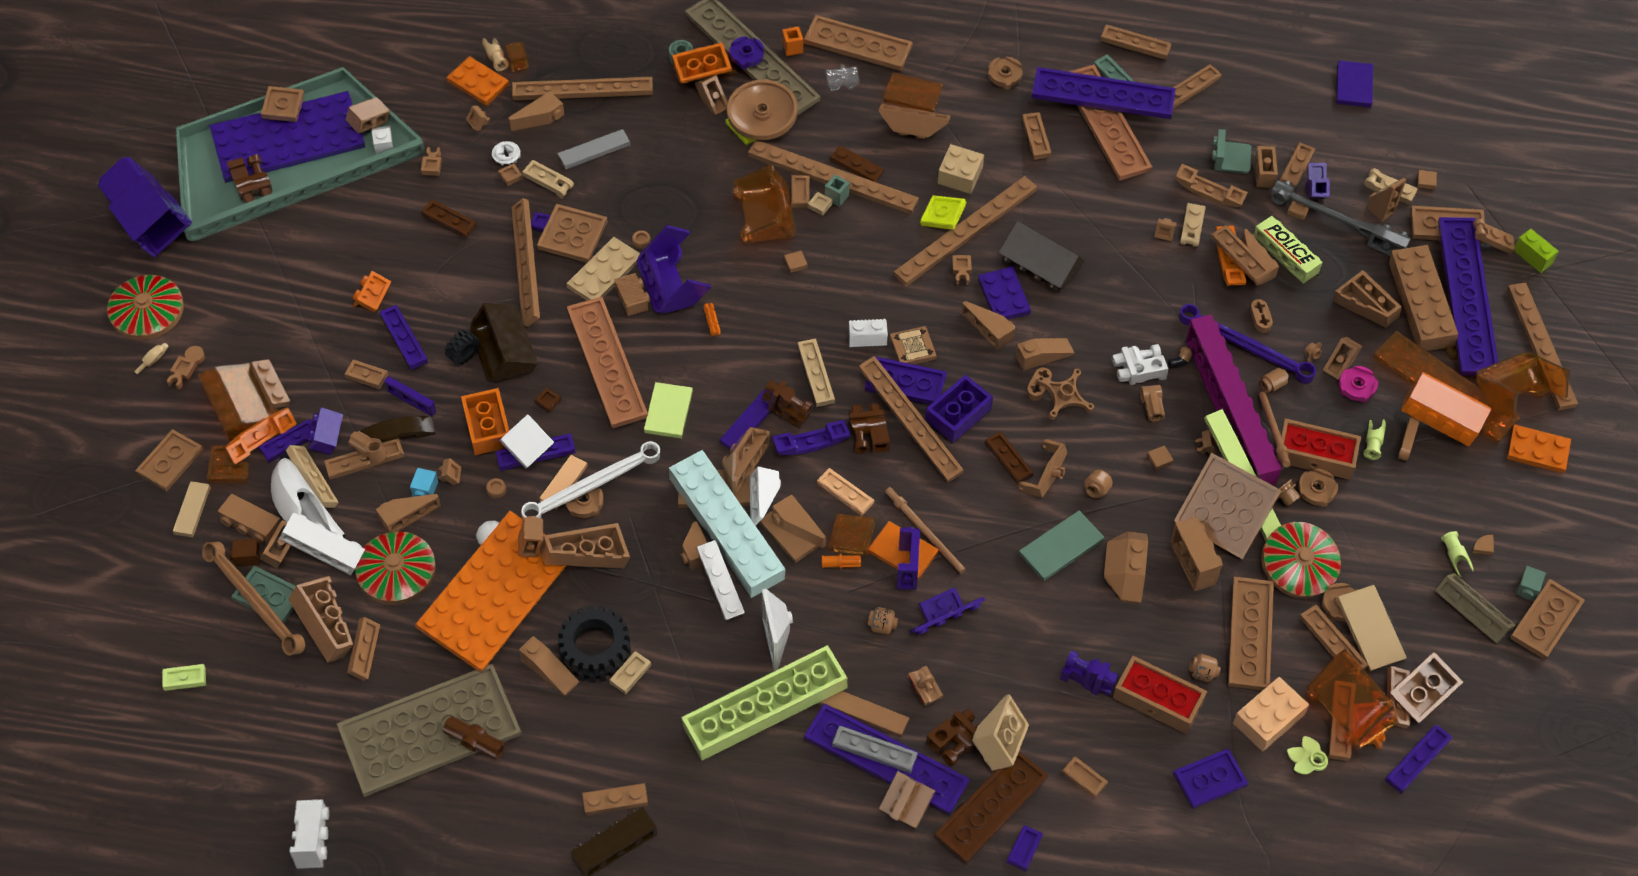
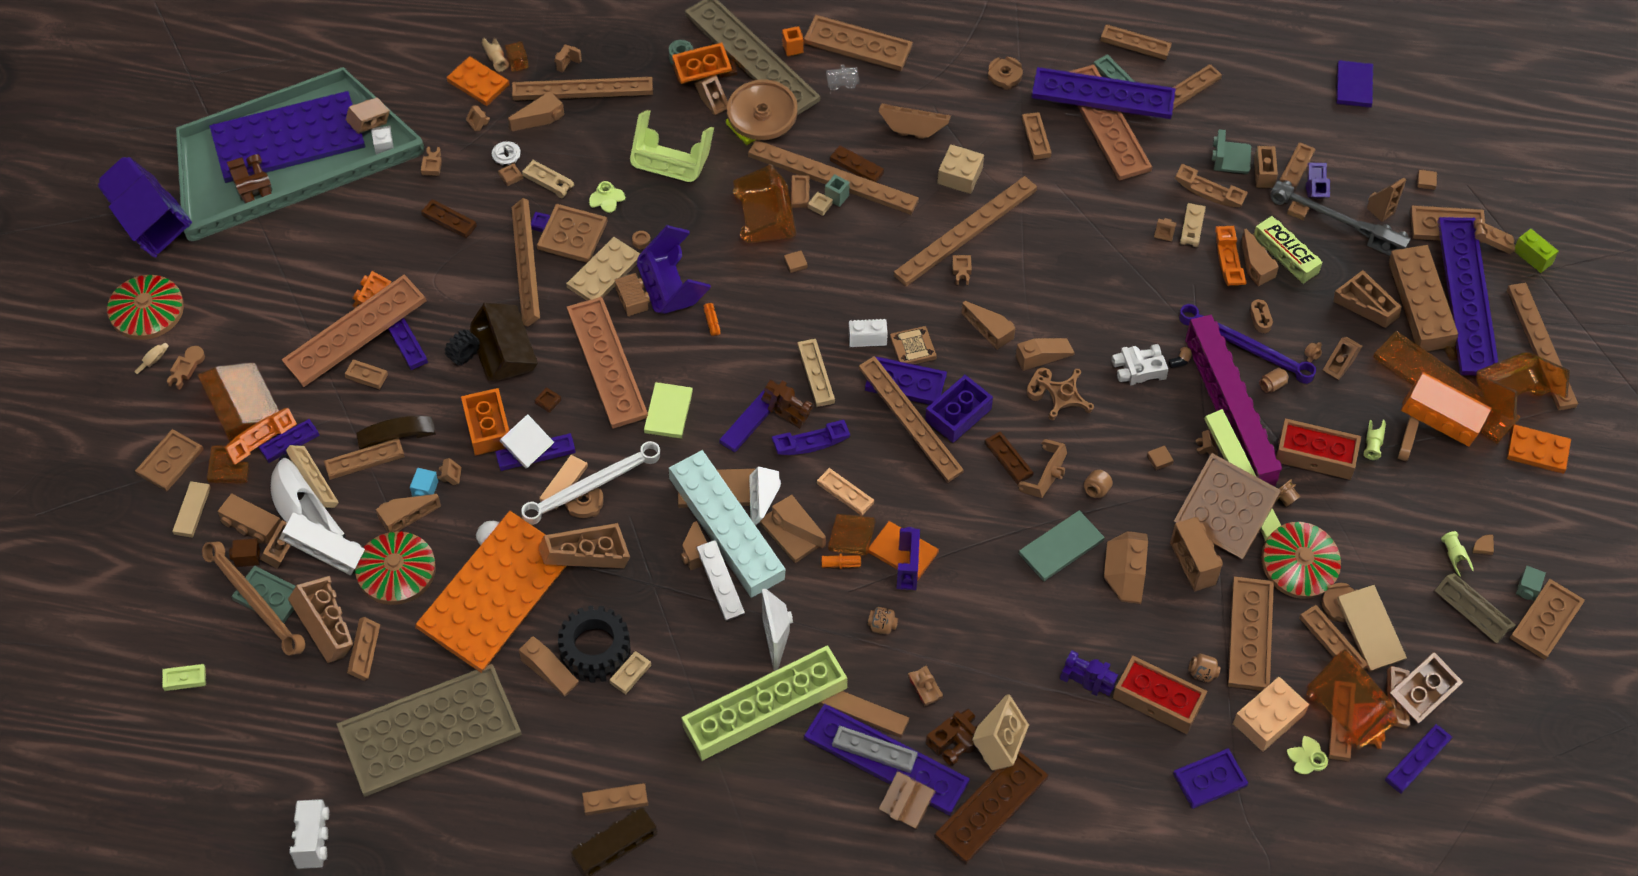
(270, 384): medium nougat plate -> none
(282, 104): medium nougat plate -> none
(325, 431): brick -> none
(354, 330): none -> nougat plate
(370, 447): medium nougat piece -> none
(410, 396): dark purple tile -> none
(473, 737): reddish brown piece -> none
(496, 488): medium nougat tile -> none
(530, 537): medium nougat brick -> none
(565, 56): none -> medium nougat bracket
(594, 149): light grey tile -> none
(606, 197): none -> yellowish green plate
(652, 157): none -> yellowish green windscreen
(743, 59): dark purple plate -> none
(744, 457): medium nougat wedge -> none
(871, 423): reddish brown hips -> none
(901, 504): medium nougat bar -> none
(912, 92): clear orange tile -> none
(941, 607): dark purple bracket -> none
(943, 212): neon yellow tile -> none
(1004, 293): dark purple plate -> none
(1024, 848): dark purple tile -> none
(1040, 256): dark brown windscreen -> none
(1084, 777): medium nougat tile -> none
(1152, 398): medium nougat piece -> none
(1241, 254): medium nougat tile -> none
(1282, 450): medium nougat bar -> none
(1314, 496): medium nougat plate -> none
(1351, 390): dark pink plate -> none
(1375, 175): tan plate -> none

